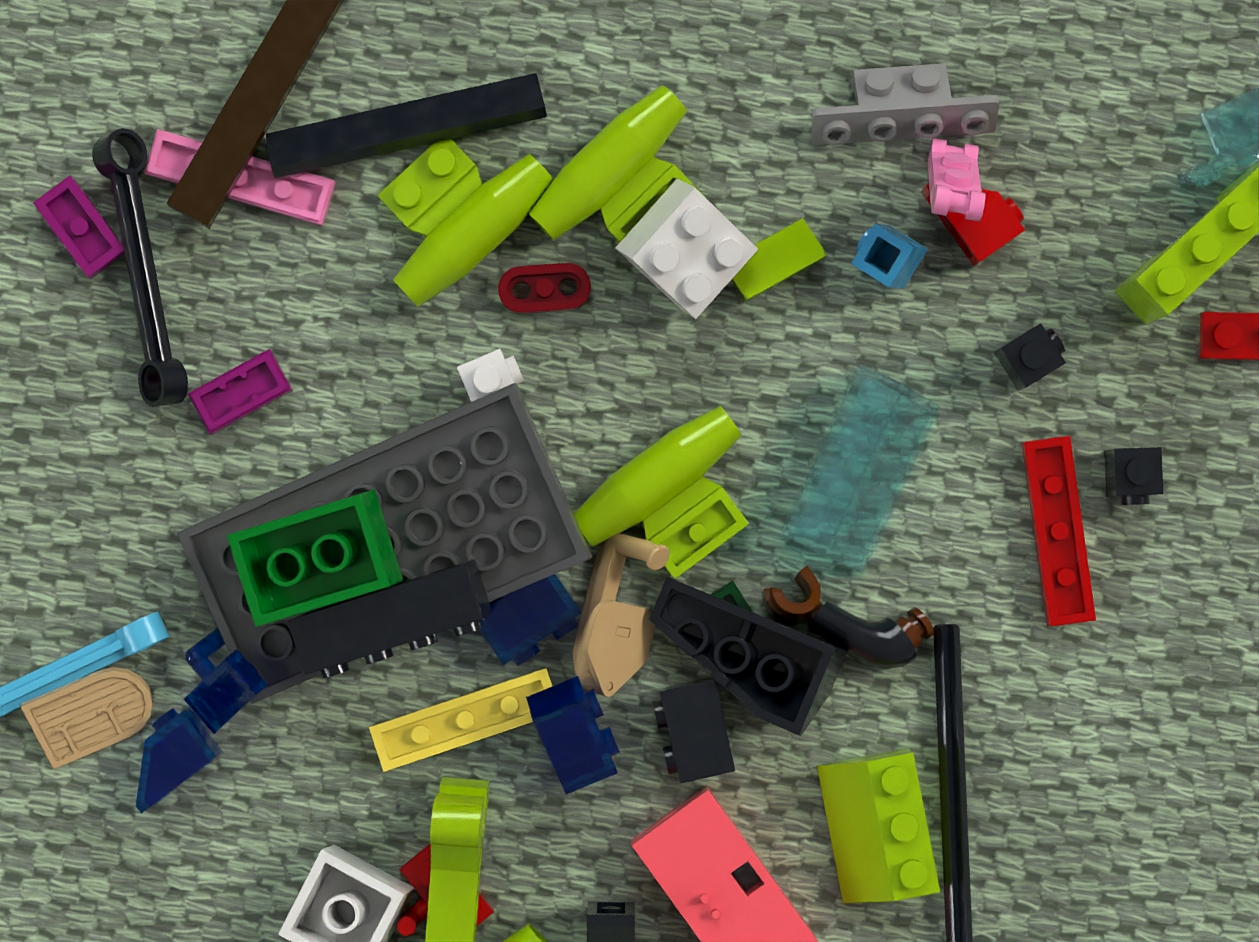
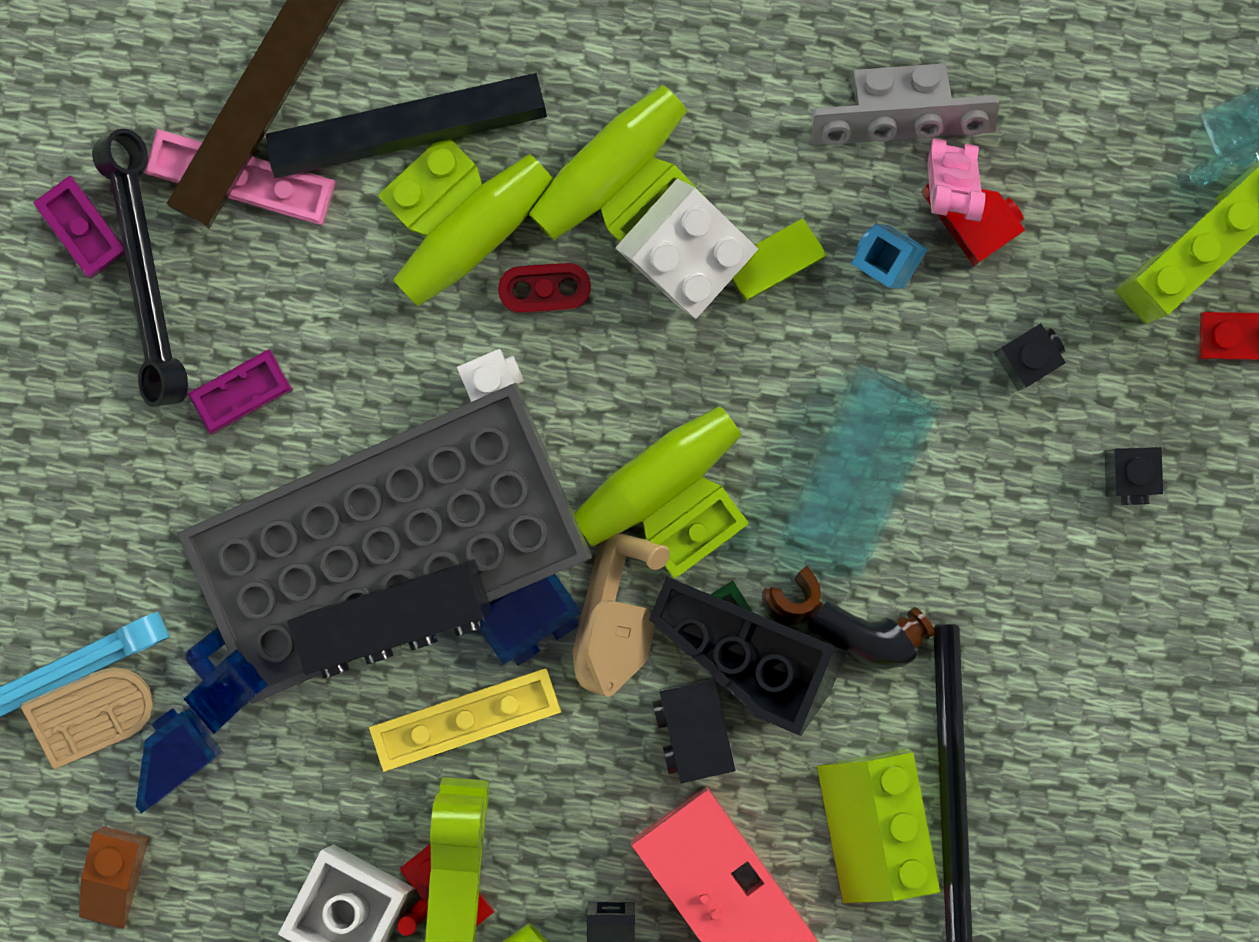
(111, 876): none -> dark orange slope
(315, 558): green brick -> none
(572, 734): clear blue brick -> none
(1058, 531): red plate -> none

